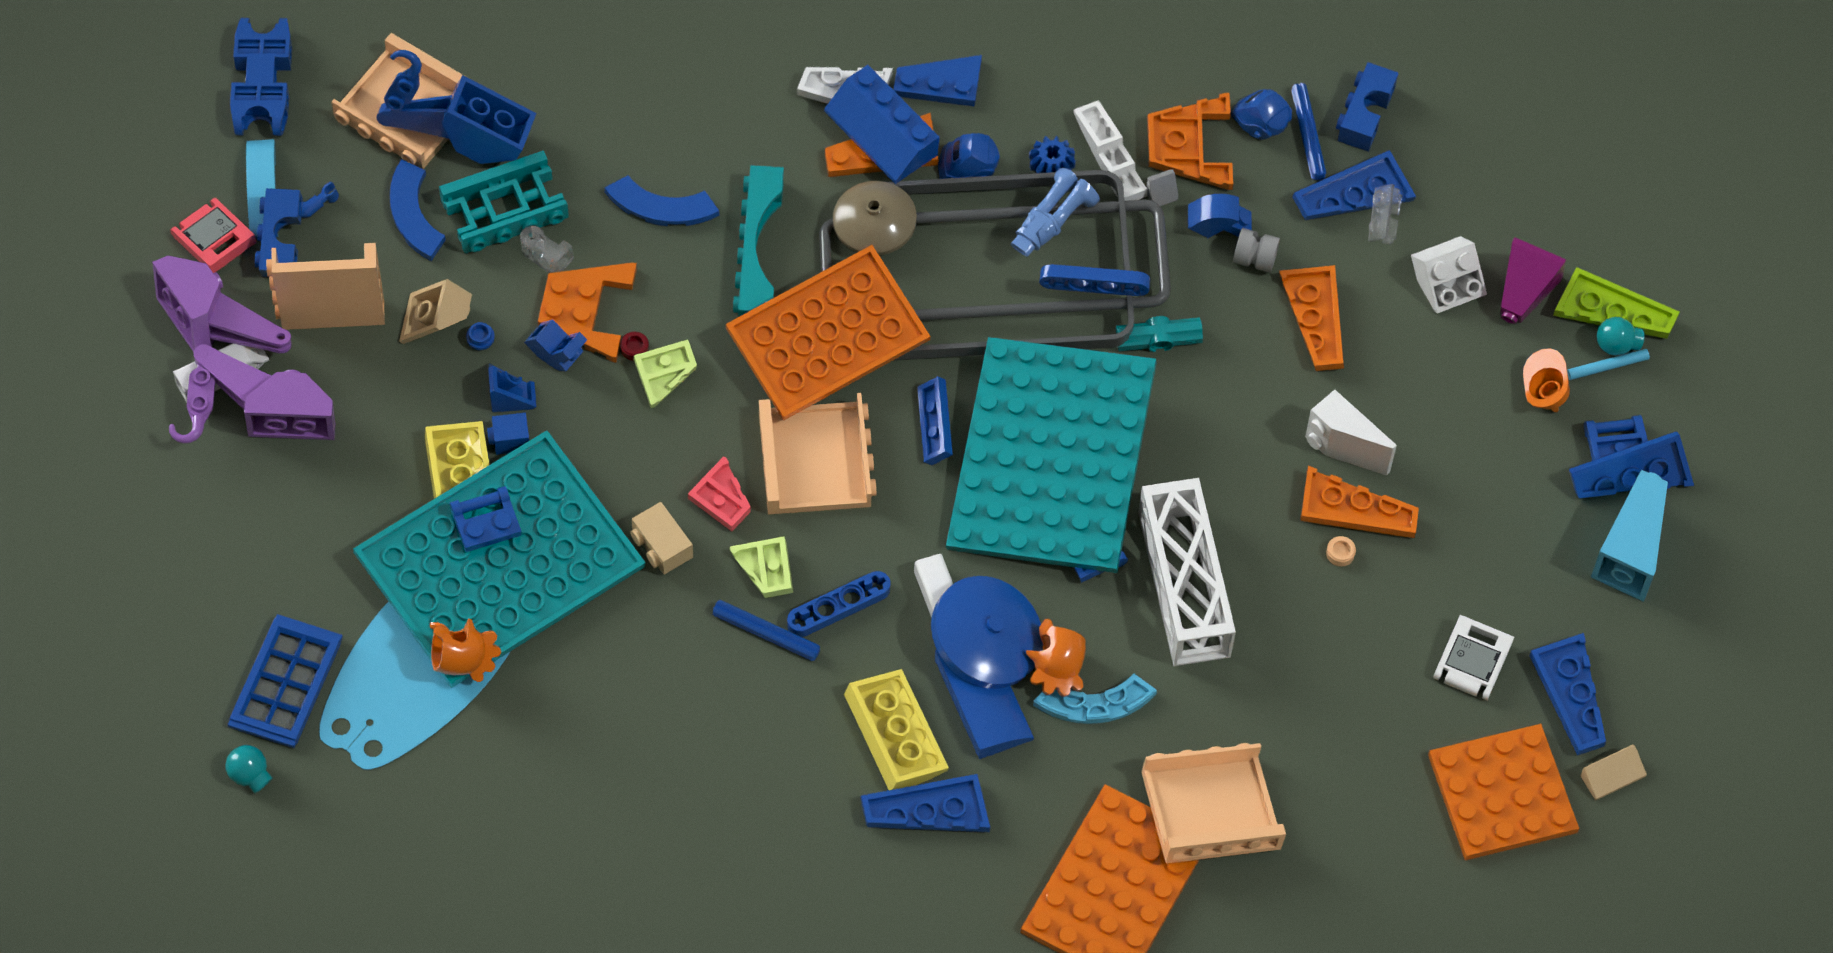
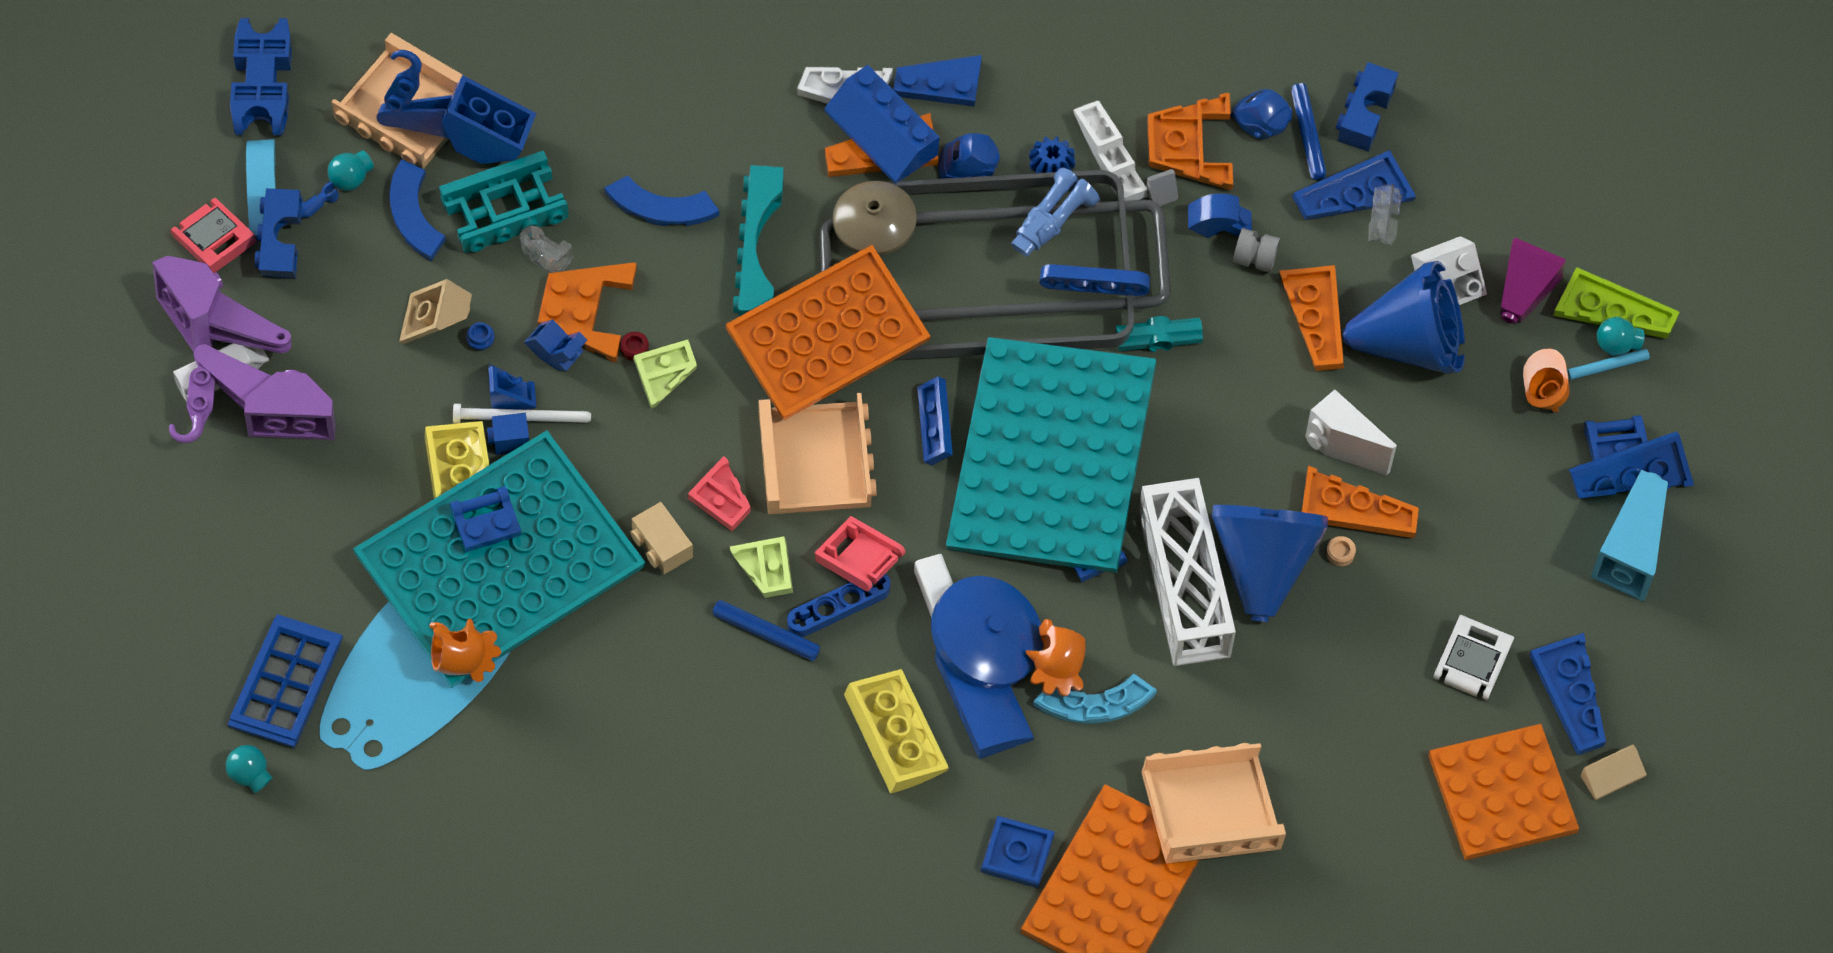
(327, 292): light nougat panel -> none
(349, 170): none -> teal piece
(532, 415): none -> white bar
(864, 559): none -> coral container
(937, 805): blue wing -> none
(1017, 852): none -> blue tile
(1266, 552): none -> blue cone
(1413, 323): none -> blue cone

